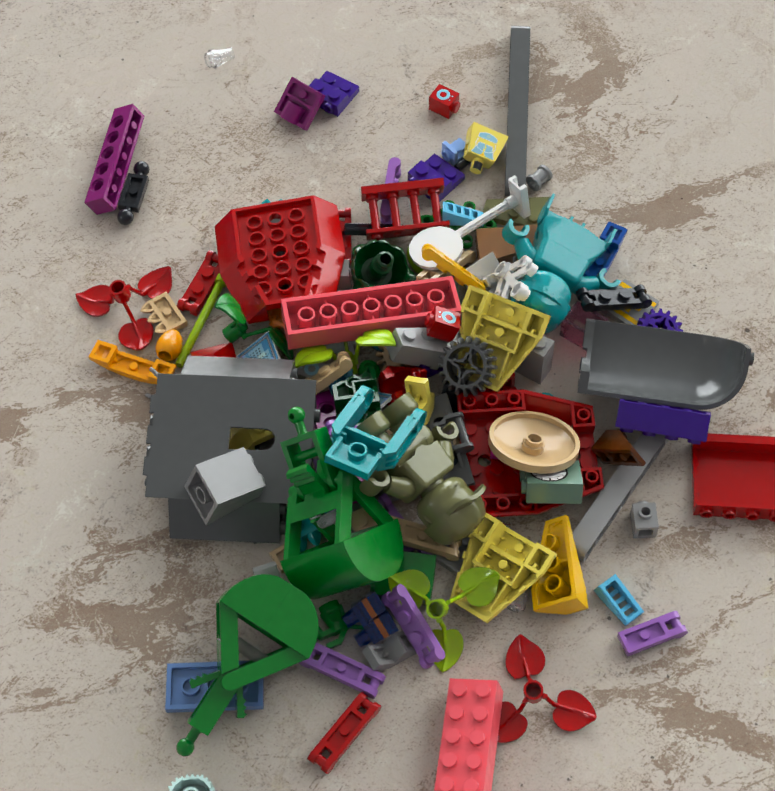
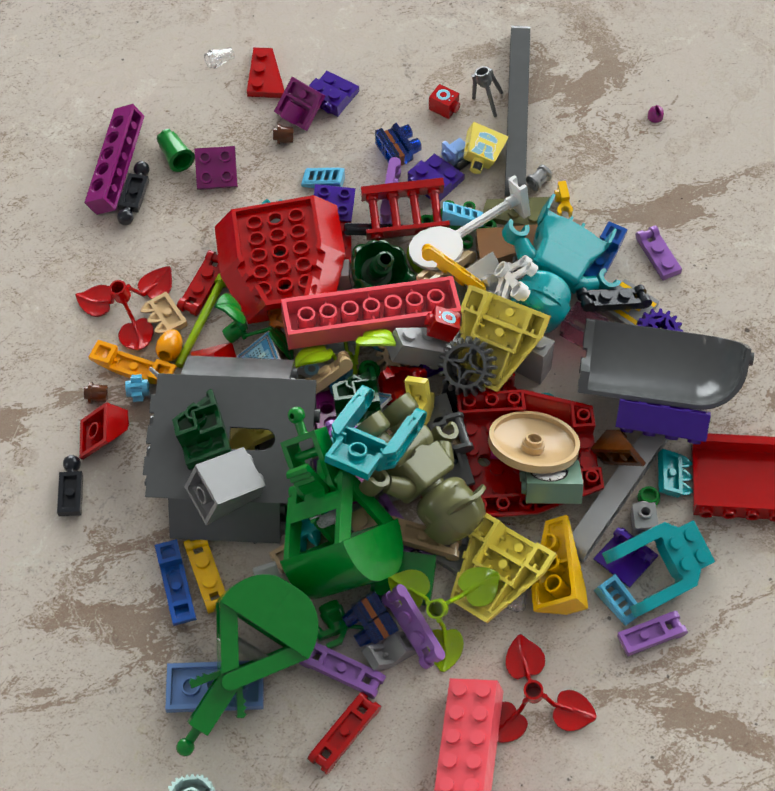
(70, 488): none -> black plate
(96, 393): none -> reddish brown hose
(101, 428): none -> red slope
(137, 388): none -> medium azure gear
(175, 151): none -> green plant
(175, 582): none -> blue slope
(201, 431): none -> dark green slope
(205, 572): none -> yellow plate
(216, 167): none -> magenta plate
(264, 75): none -> red wing
(283, 134): none -> reddish brown hose
(330, 173): none -> medium azure slope
(340, 196): none -> dark purple hinge
(395, 143): none -> clear blue hips
(483, 77): none -> dark grey plant
(562, 197): none -> yellow plate
(630, 566): none -> dark purple hinge
(649, 494): none -> green plate
(652, 114): none -> magenta hinge
(658, 253): none -> medium lavender plate
(672, 475): none -> teal plate
(682, 552): none -> teal plate

